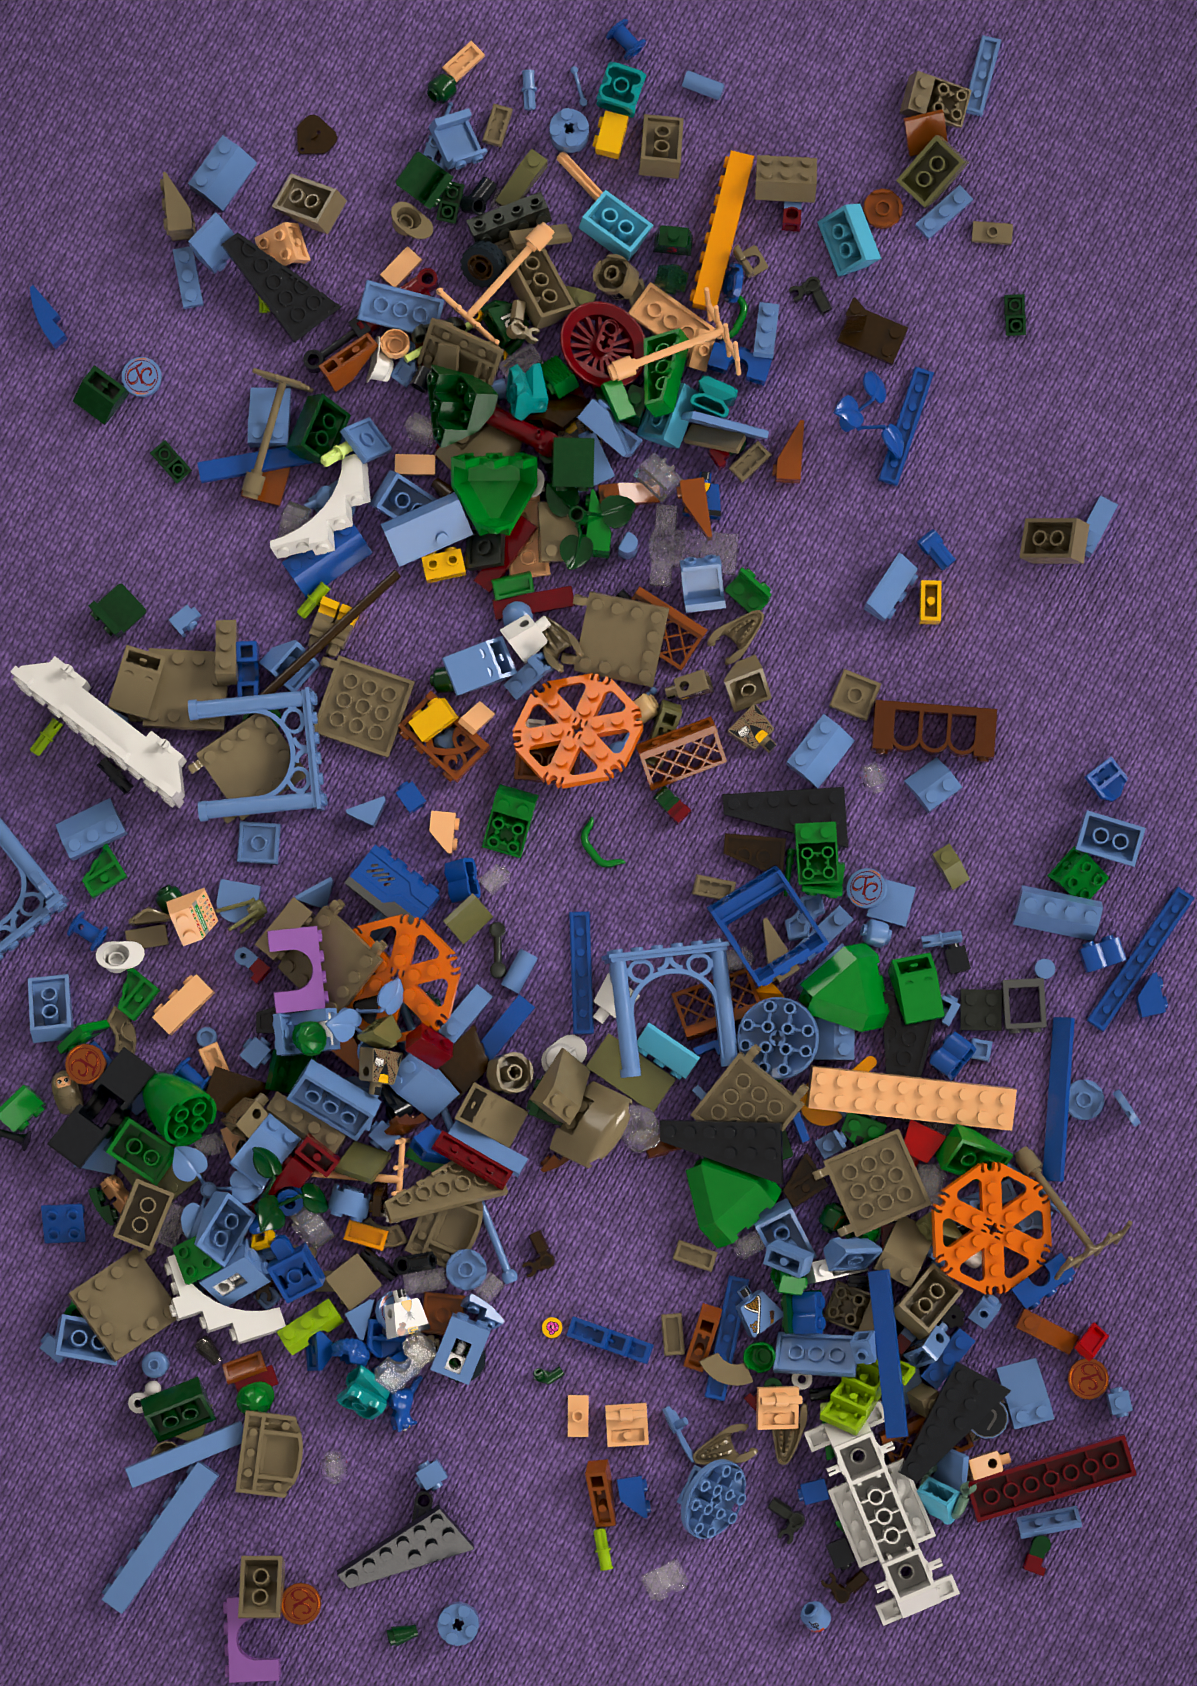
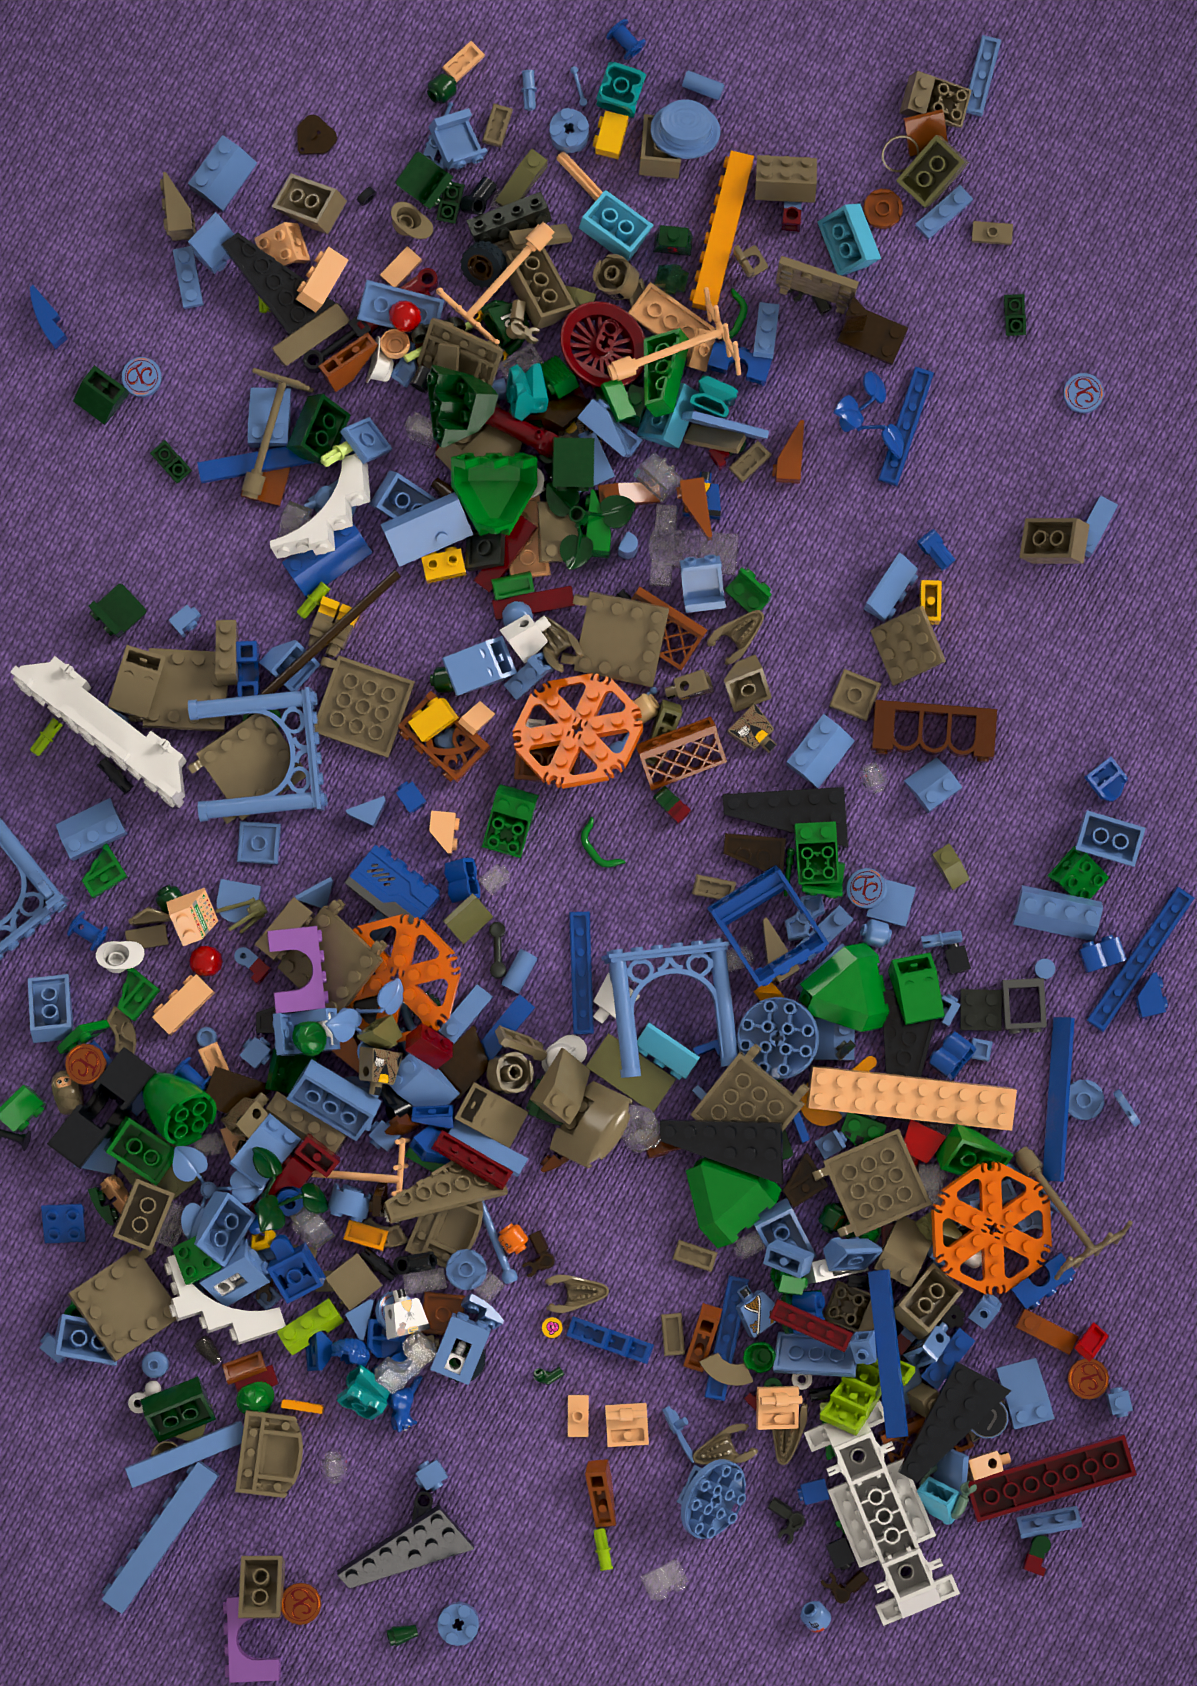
(205, 961): none -> red hair
(302, 1406): none -> light orange tile
(310, 334): none -> dark tan slope
(321, 279): none -> light nougat brick
(363, 1162): olive tile -> none
(366, 196): none -> black tile
(405, 316): none -> red hair
(415, 464): light nougat tile -> none
(434, 1115): none -> blue slope
(513, 1239): none -> orange head
(521, 1043): none -> dark tan hinge
(579, 1292): none -> dark tan animal
(632, 1494): blue slope -> none
(685, 129): none -> medium blue piece
(709, 1025): dark orange fence -> none
(733, 283): blue tile -> none
(811, 1325): none -> dark red tile
(816, 282): none -> dark tan plate
(844, 1048): none -> pearl dark grey plate
(896, 137): none -> dark tan piece
(908, 645): none -> dark tan plate
(1083, 393): none -> medium blue tile

